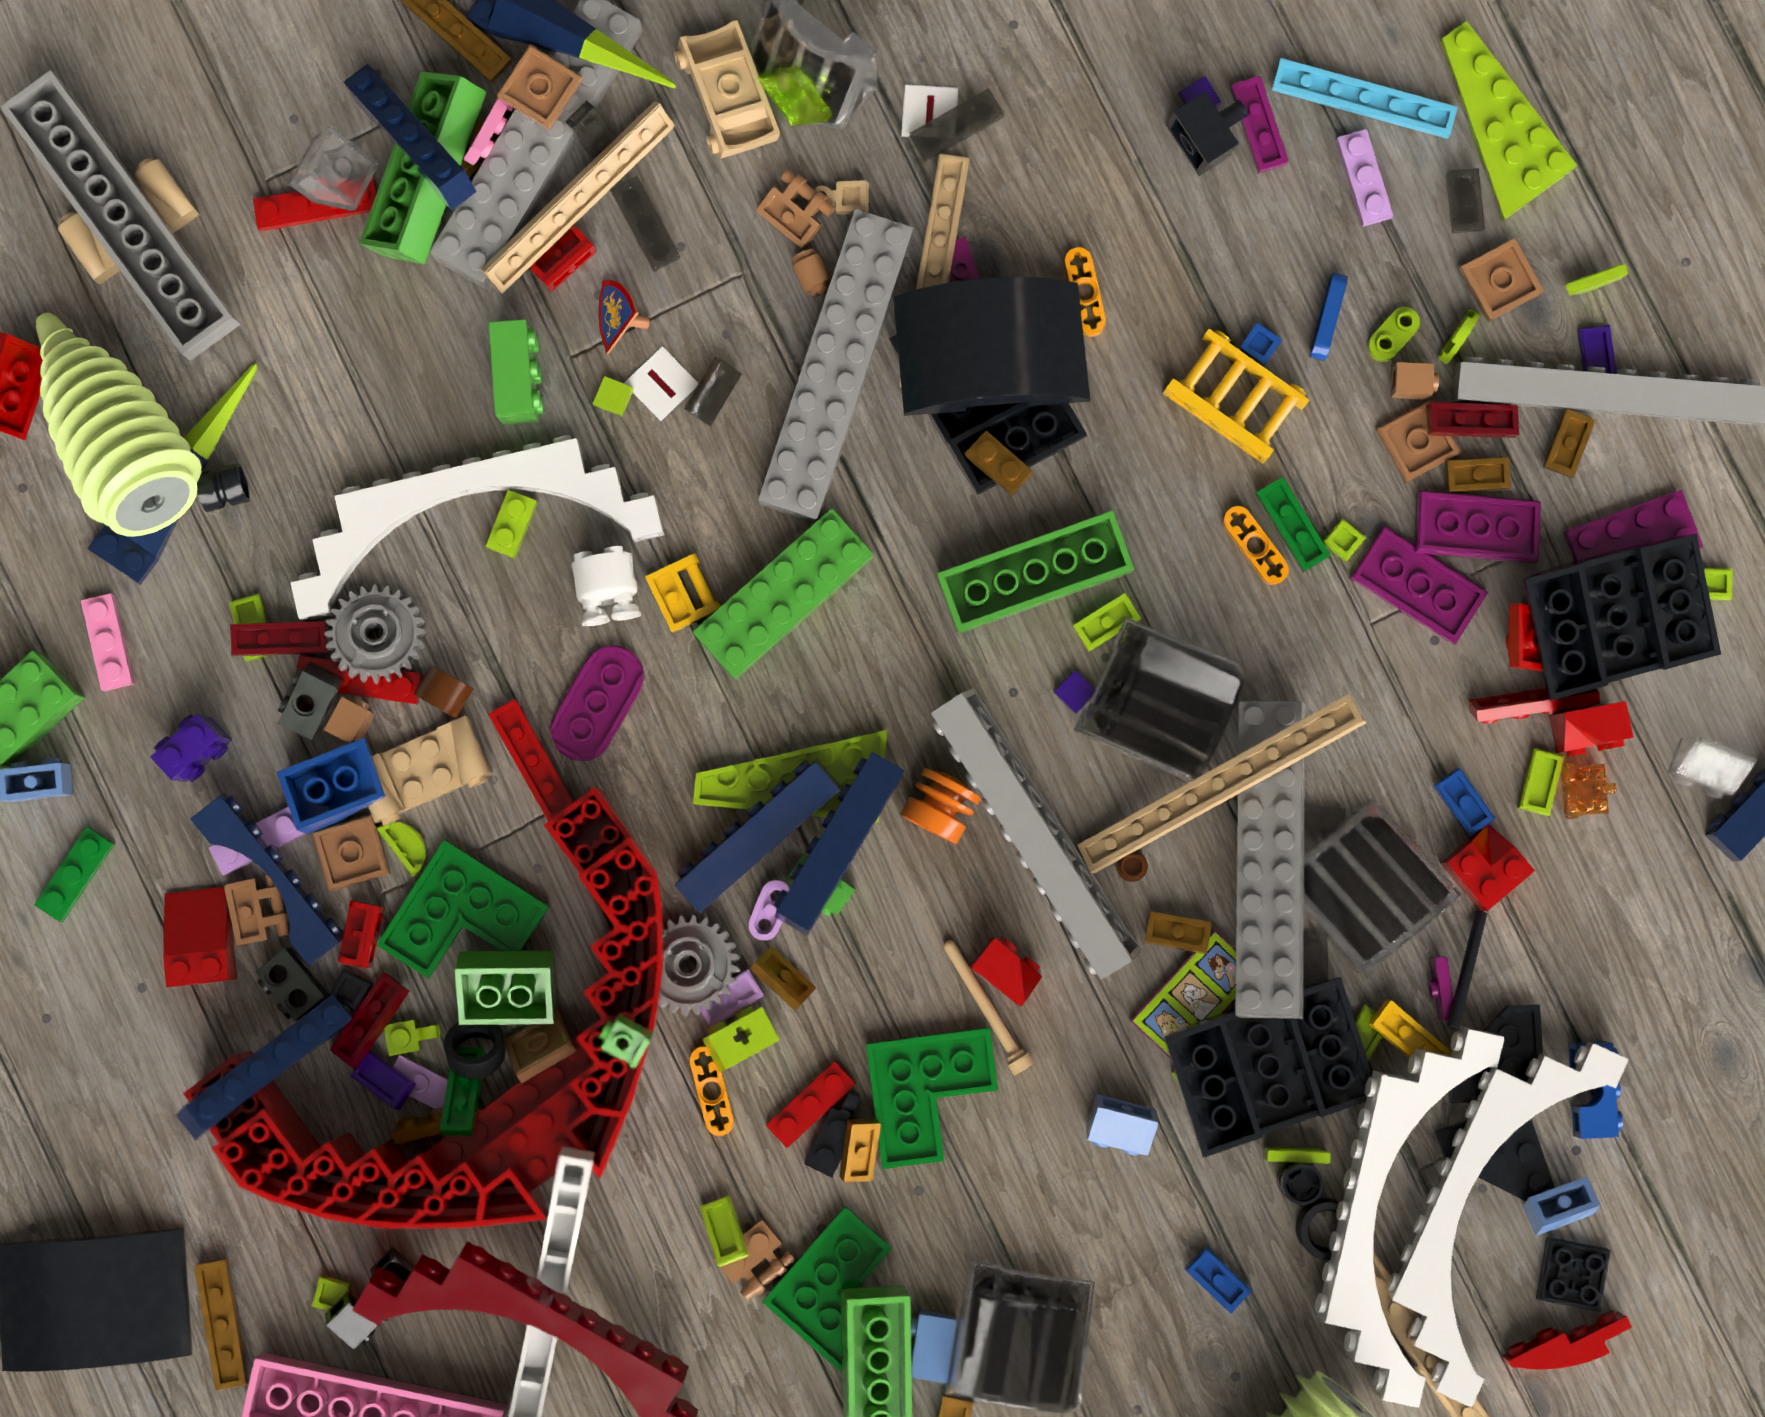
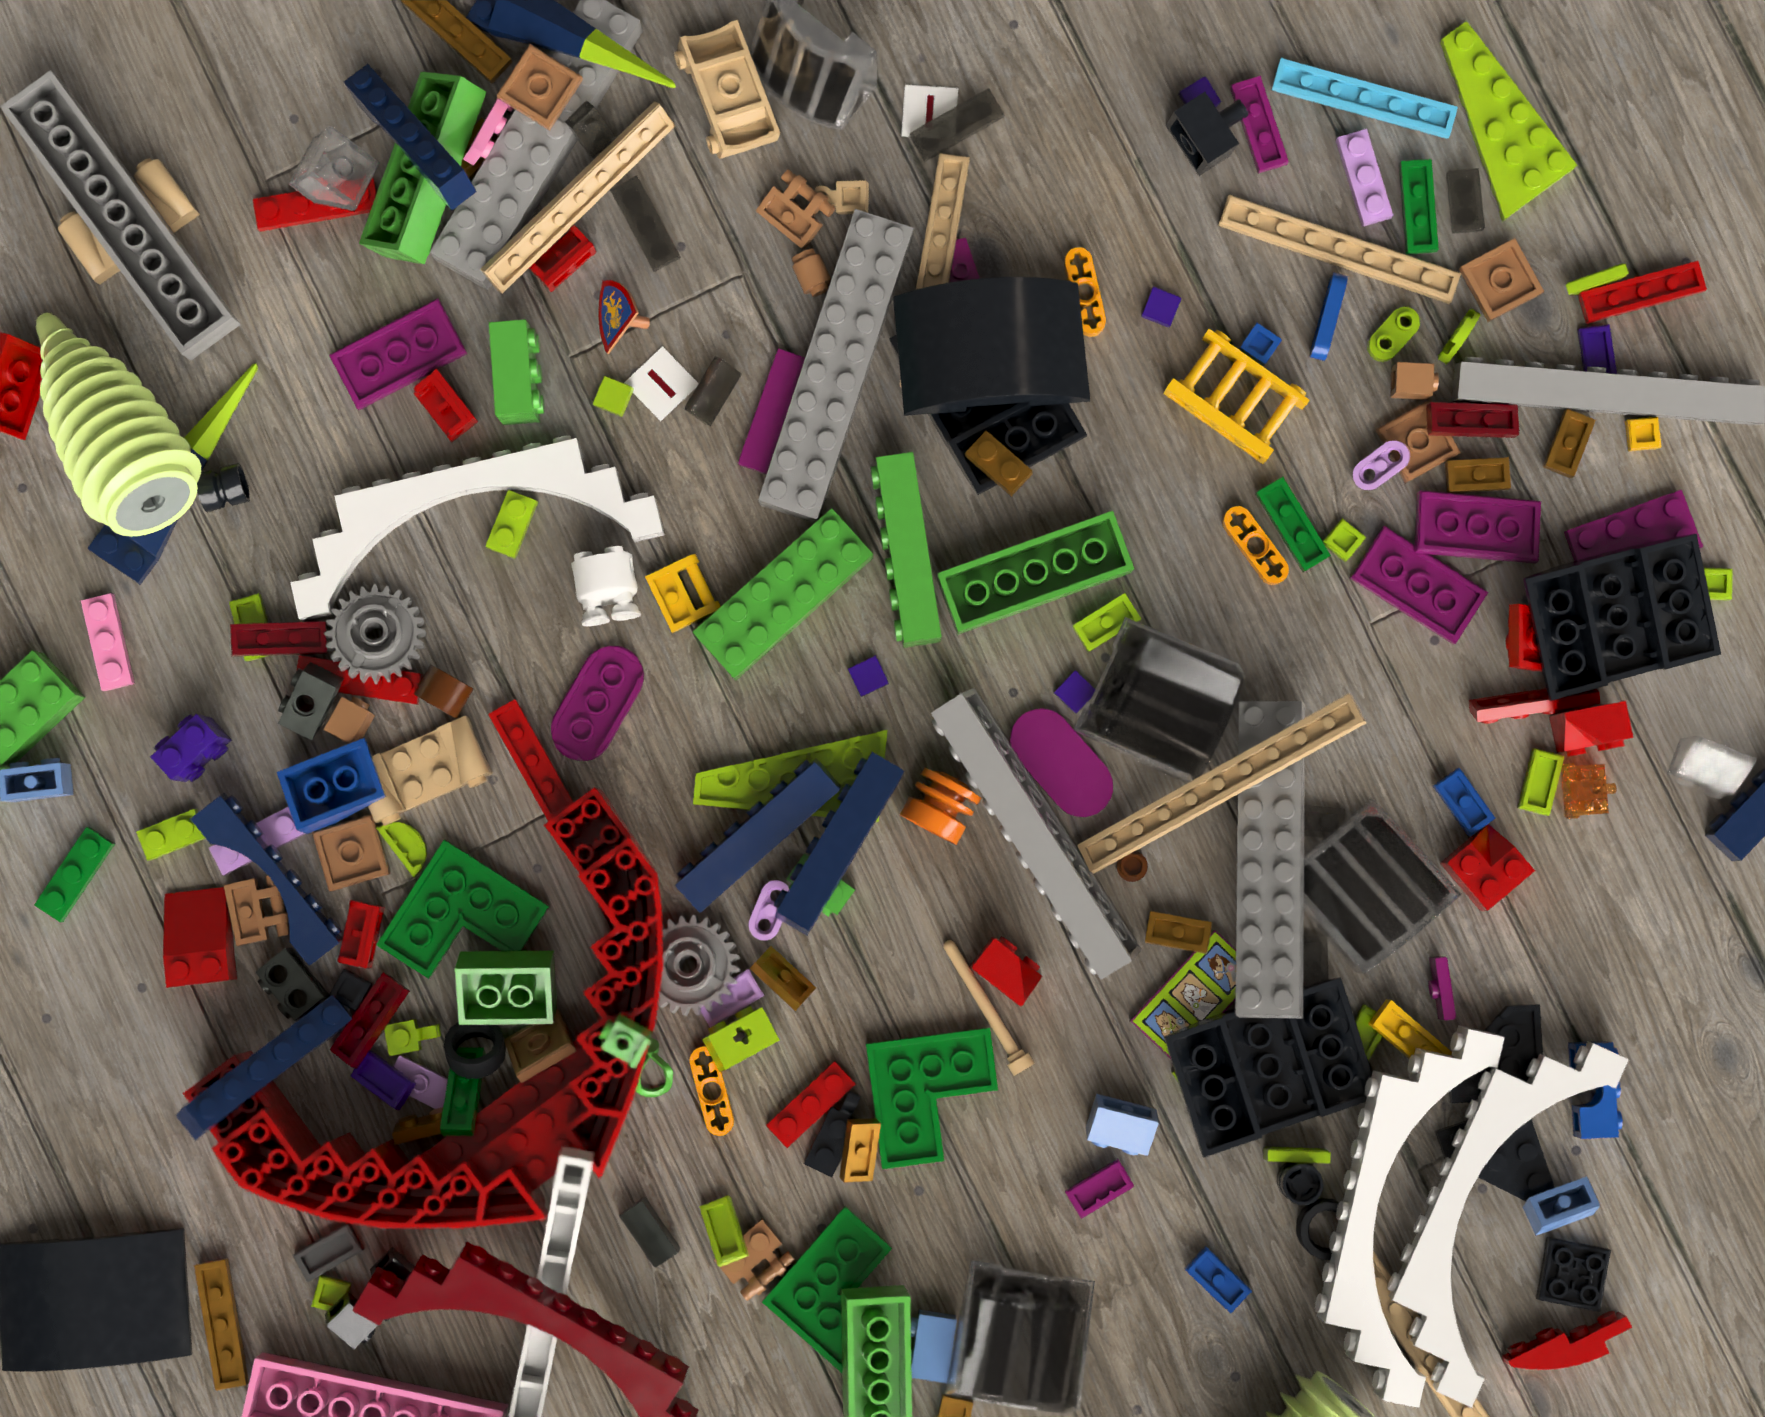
(169, 835): none -> lime plate
(328, 1252): none -> dark grey tile
(398, 354): none -> magenta tile
(444, 405): none -> red hinge
(649, 1232): none -> pearl dark grey brick
(668, 1072): none -> bright green piece
(771, 412): none -> magenta tile
(795, 96): clear neon green plate -> none
(868, 676): none -> dark purple tile
(908, 550): none -> bright green brick
(1061, 763): none -> magenta tile
(1099, 1188): none -> magenta plate
(1161, 307): none -> dark purple tile
(1339, 249): none -> tan tile
(1381, 464): none -> lavender plate
(1418, 206): none -> green plate
(1467, 970): black bar -> none
(1642, 292): none -> red plate
(1643, 434): none -> yellow tile

